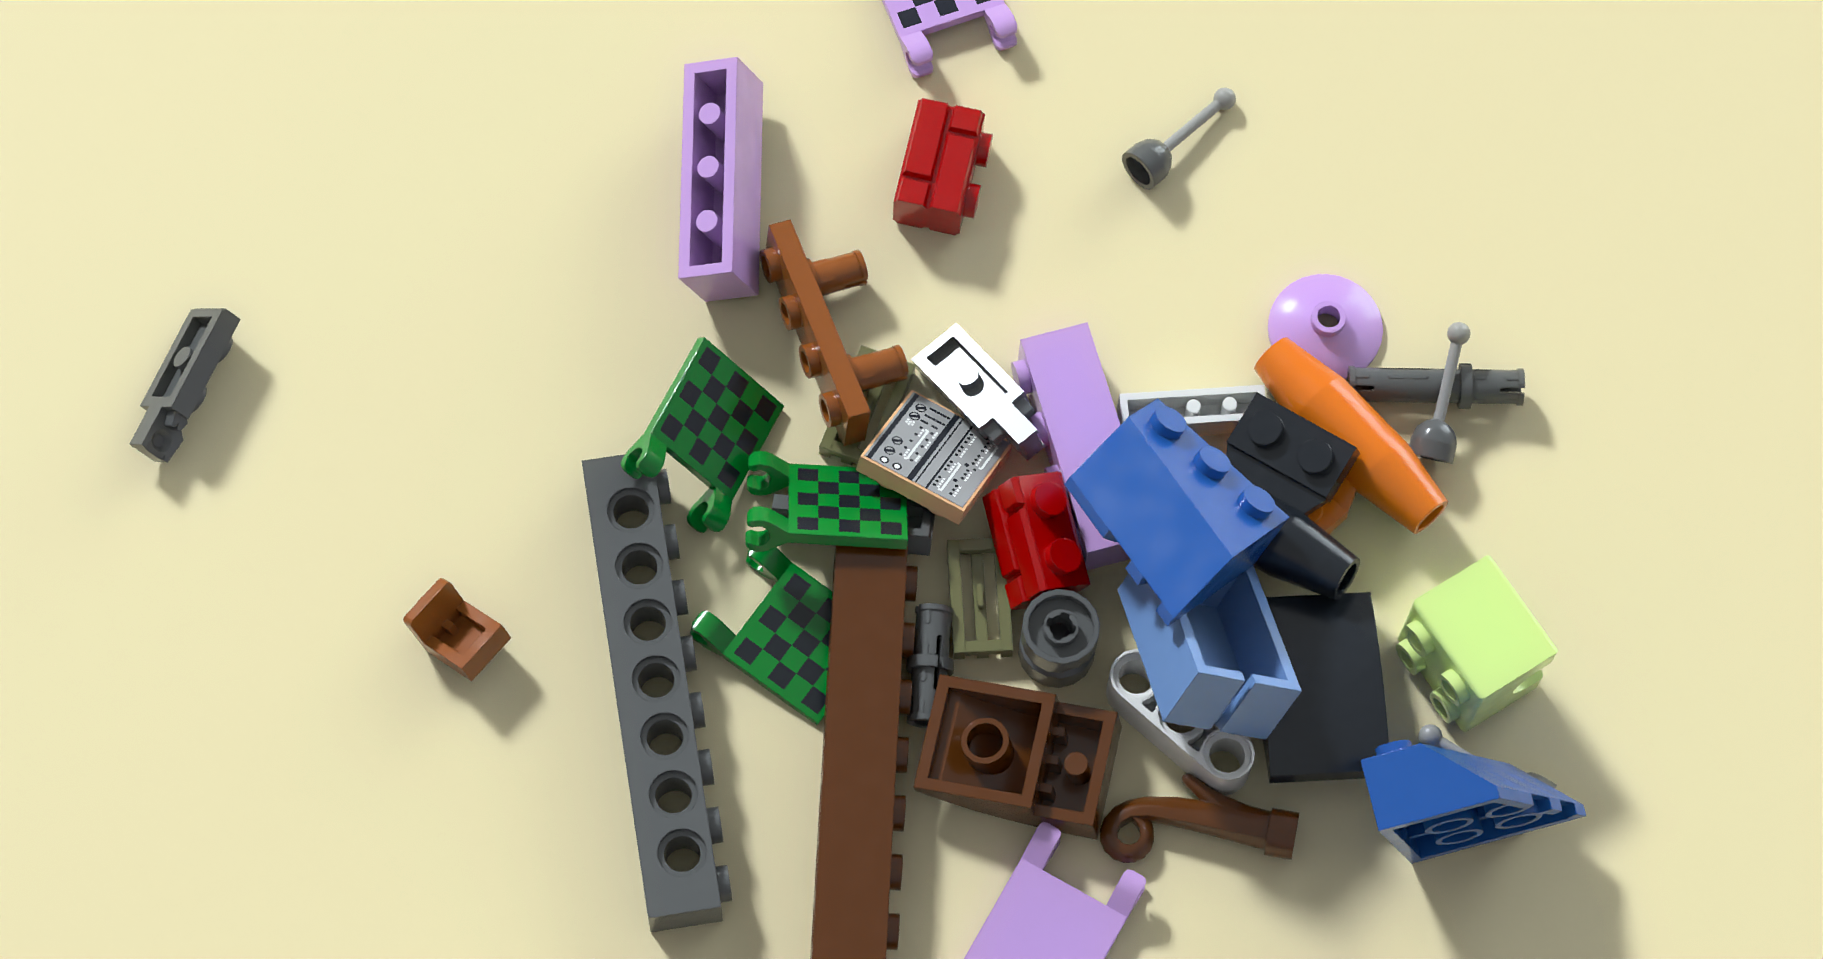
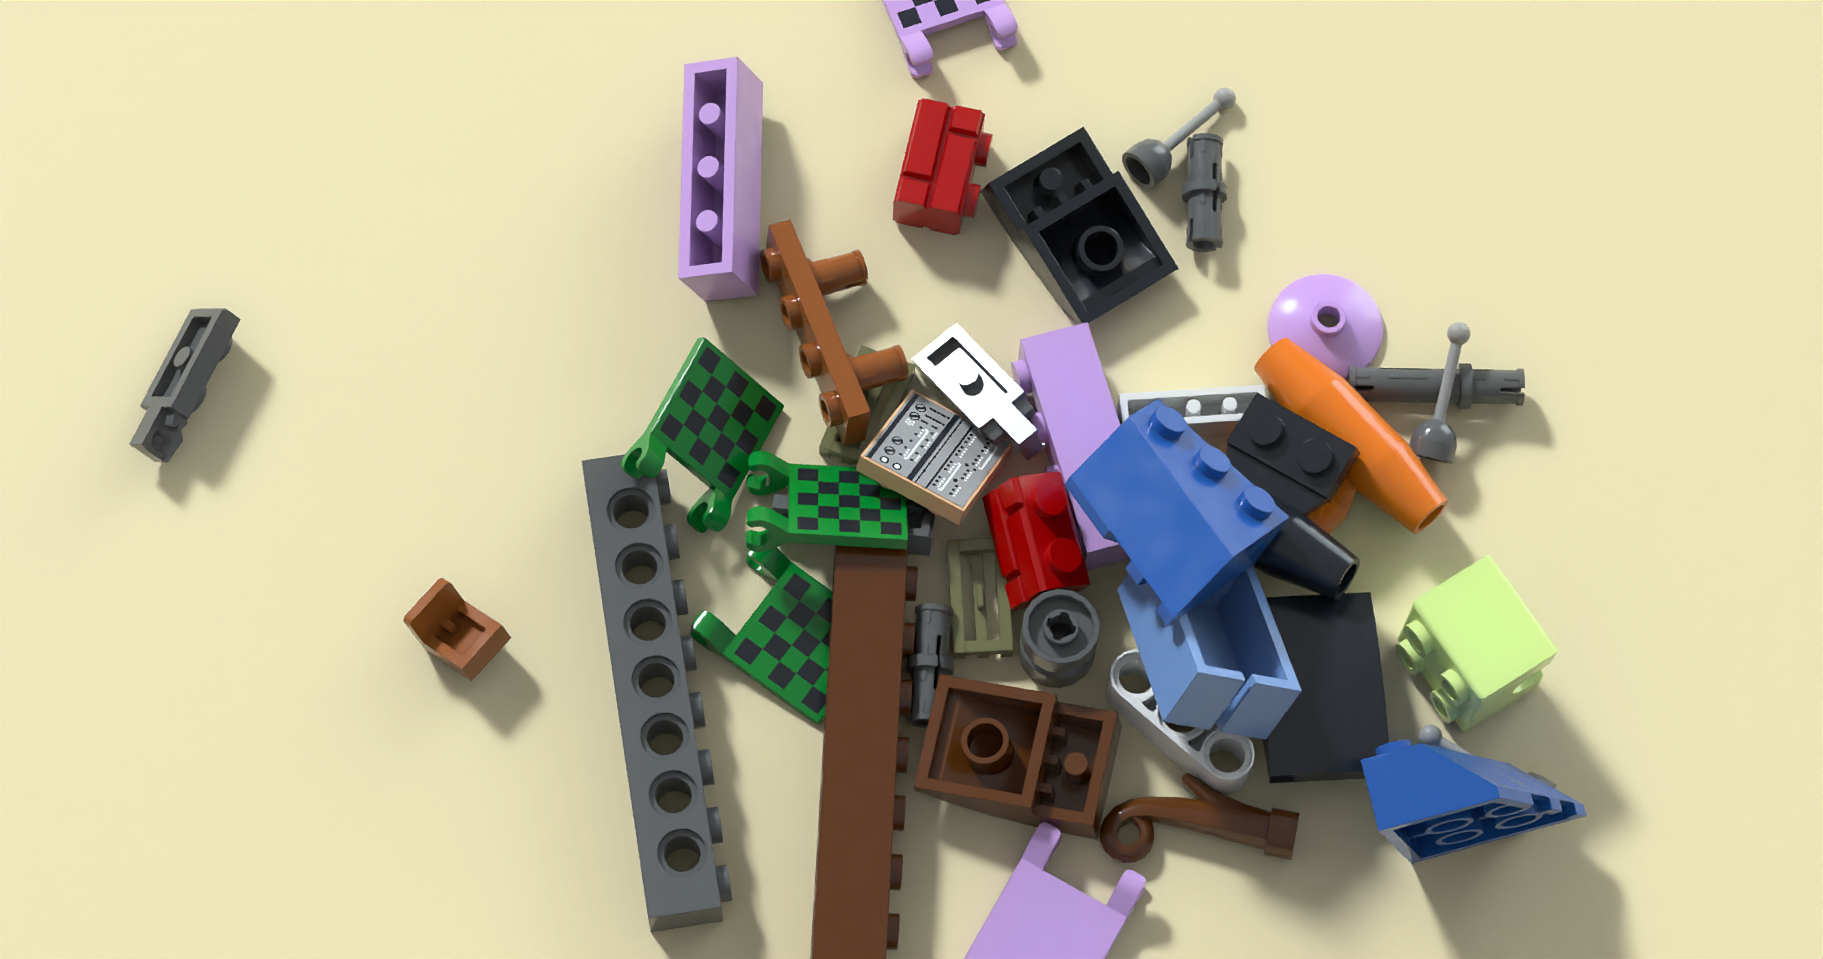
(1079, 227): none -> black slope
(1204, 192): none -> dark grey pin

